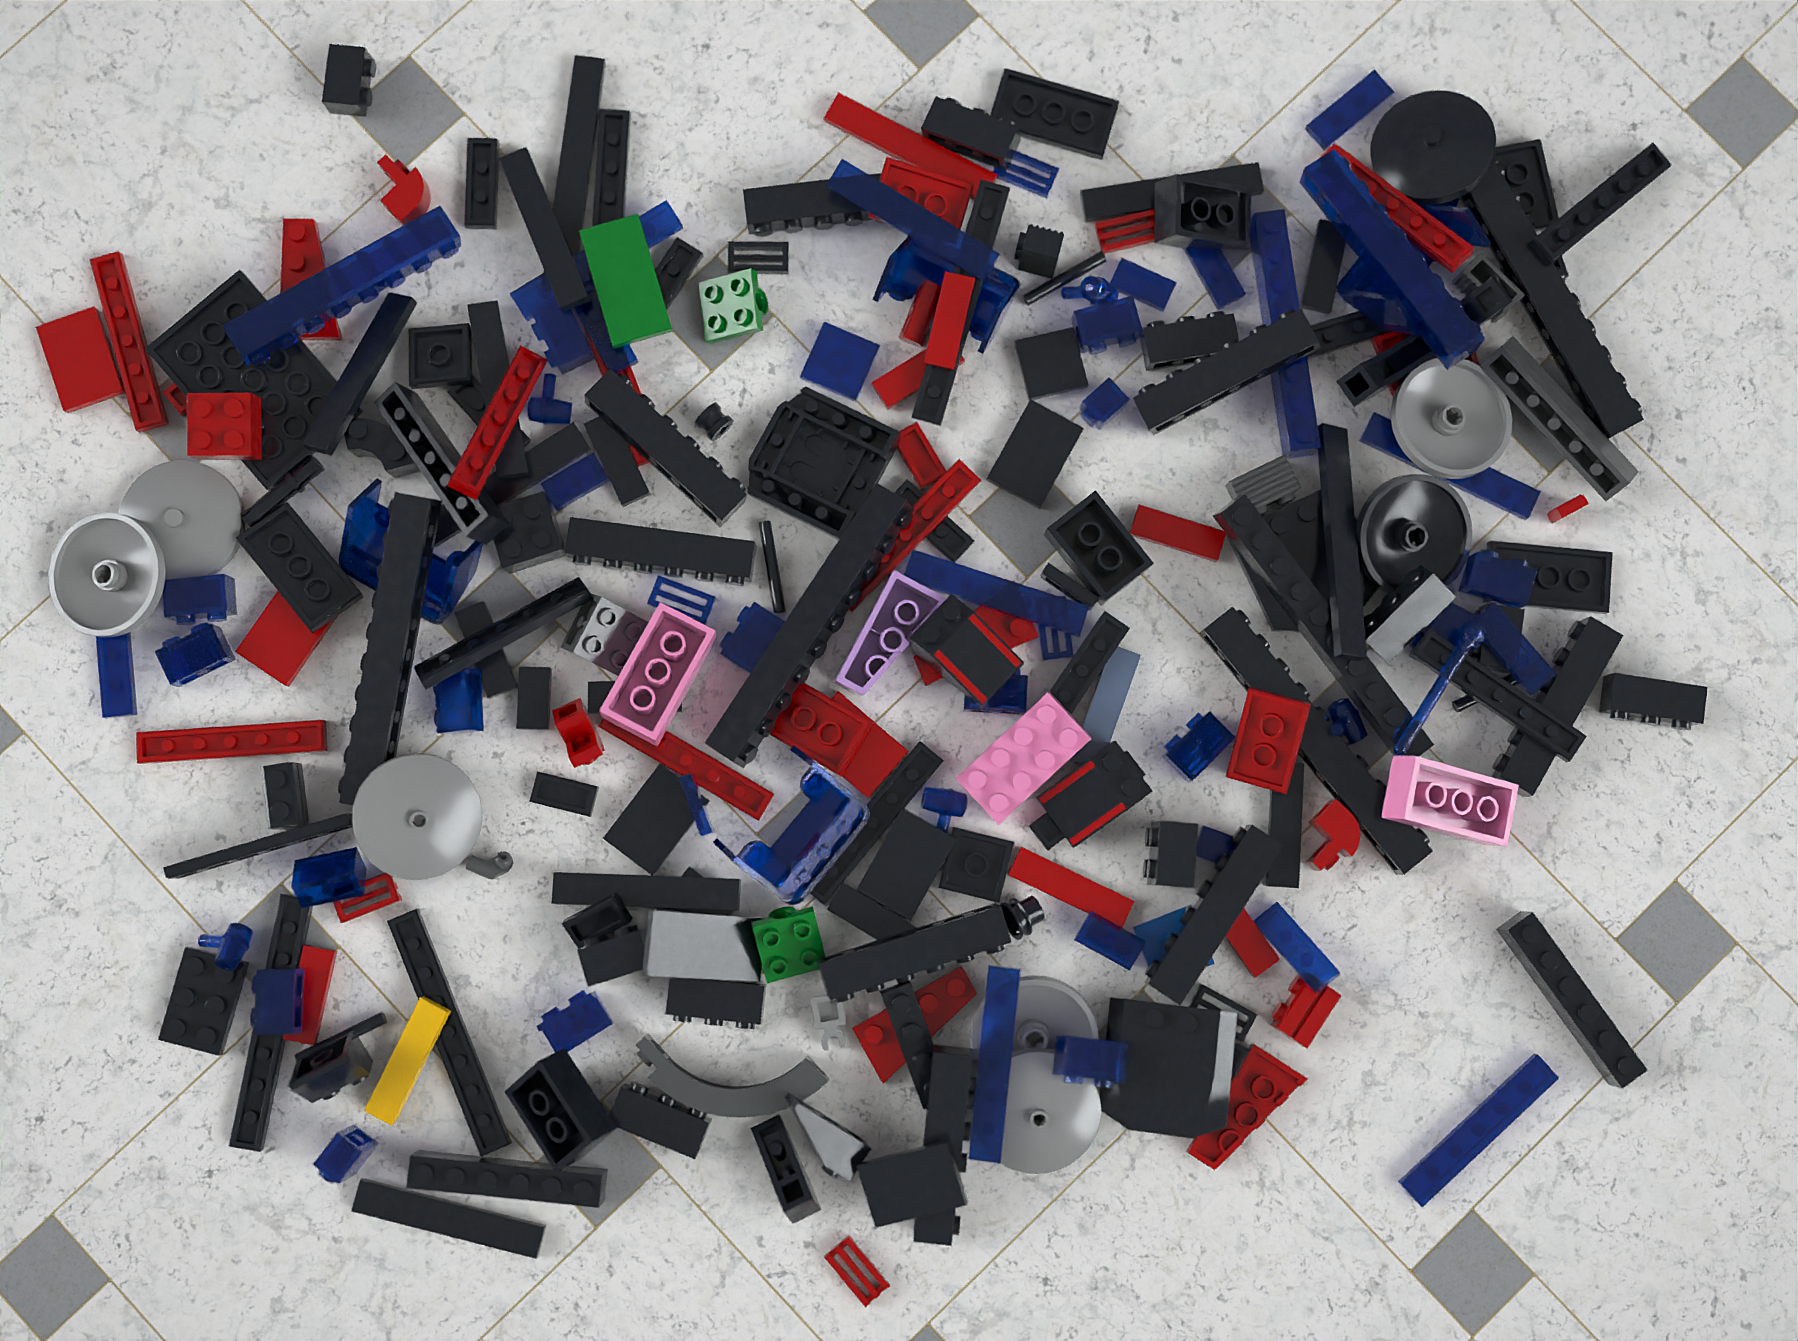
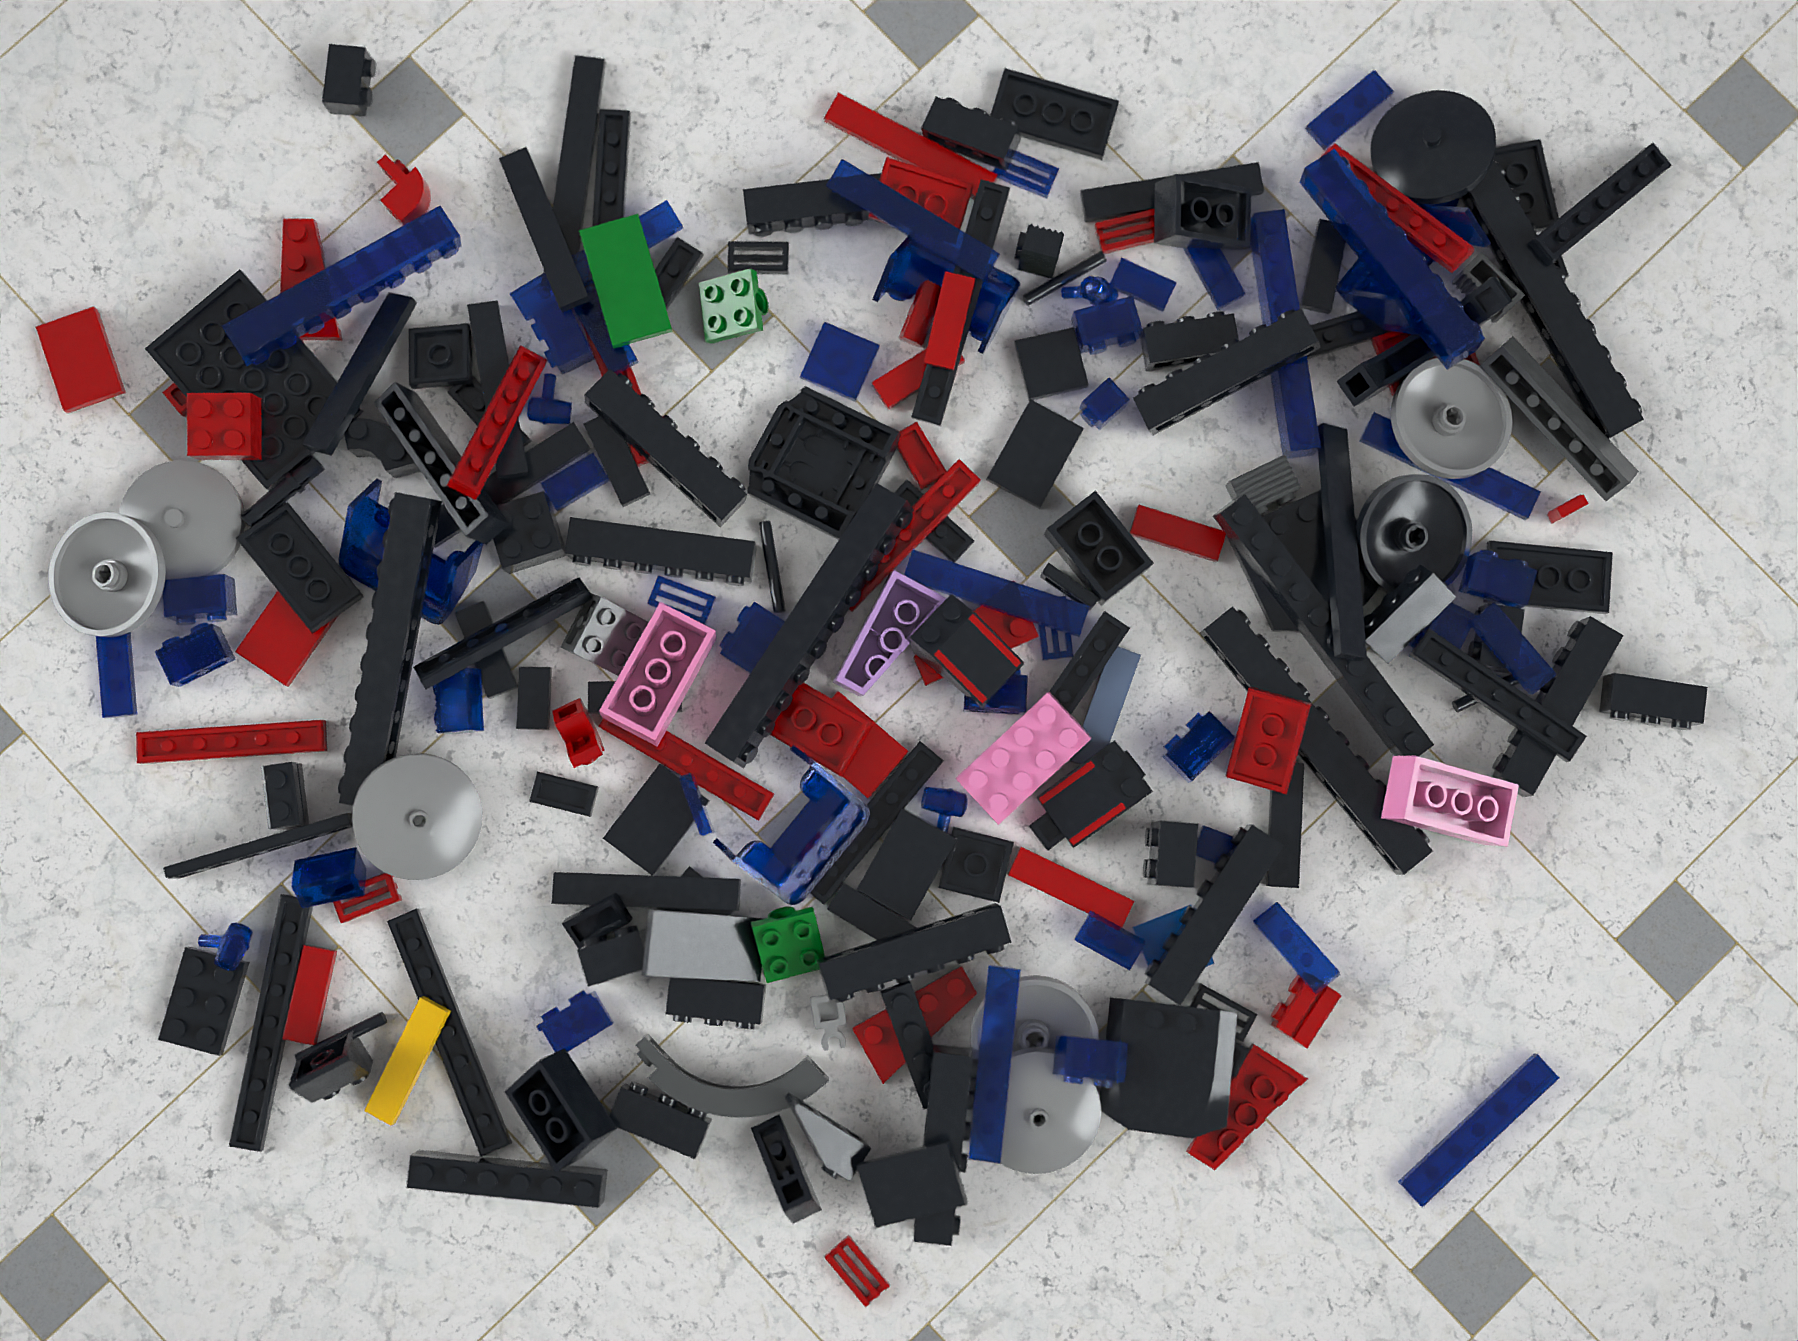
(129, 341): red tile -> none
(277, 1001): clear blue brick -> none
(345, 1154): clear blue brick -> none
(448, 1218): black tile -> none
(481, 183): black tile -> none
(492, 868): dark grey arm -> none
(714, 421): black wheel -> none
(1022, 915): black piece -> none
(1251, 945): red tile -> none
(1339, 830): red brick -> none
(1347, 720): clear blue piece -> none
(1469, 638): clear blue piece -> none
(1571, 999): black brick -> none

